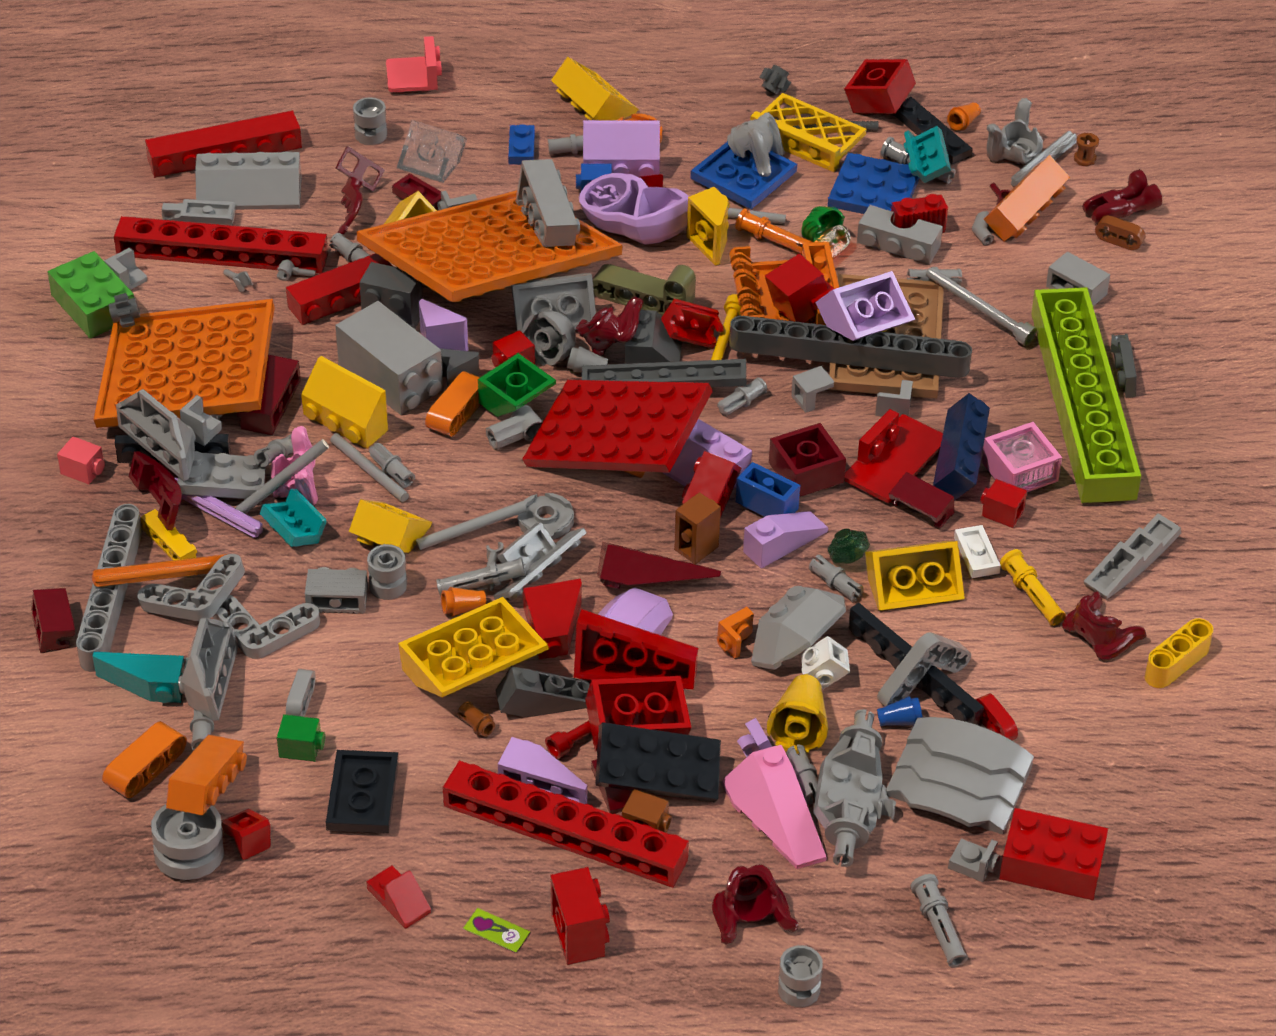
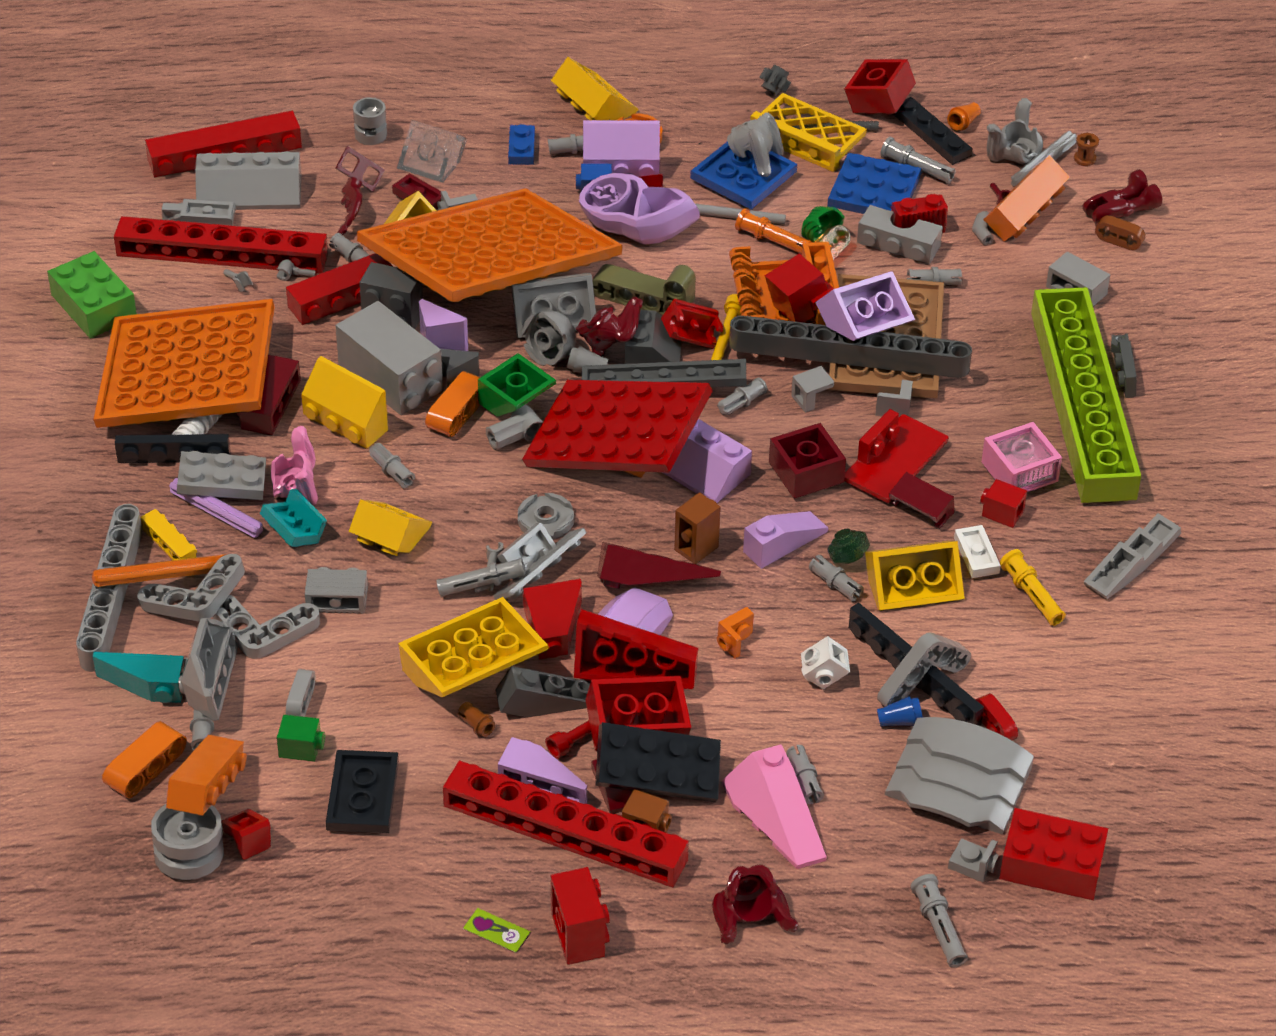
(52, 618): dark red hinge -> none
(81, 460): coral brick -> none
(124, 310): dark grey gear -> none
(125, 268): light grey panel -> none
(152, 476): dark red slope -> none
(158, 432): light grey wedge -> none
(203, 425): light grey panel -> none
(273, 450): light grey pin -> none
(283, 476): light grey bar -> none
(369, 467): light grey bar -> none
(387, 572): light grey wheel -> none
(399, 895): red slope -> none
(415, 72): coral bracket -> none
(458, 600): orange cone -> none
(471, 525): light grey bar -> none
(511, 345): red brick -> none
(546, 203): light grey wedge -> none
(708, 223): yellow slope -> none
(712, 478): red brick -> none
(755, 741): lavender tile -> none
(766, 491): blue brick -> none
(795, 624): light grey wedge -> none
(799, 715): yellow cone -> none
(800, 976): light grey wheel -> none
(850, 788): light grey plate -> none
(885, 805): light grey hand -> none
(927, 154): teal bracket -> none
(961, 446): dark blue brick -> none
(1023, 332): light grey piece -> none
(1101, 630): dark red hair -> none
(1178, 653): yellow beam -> none

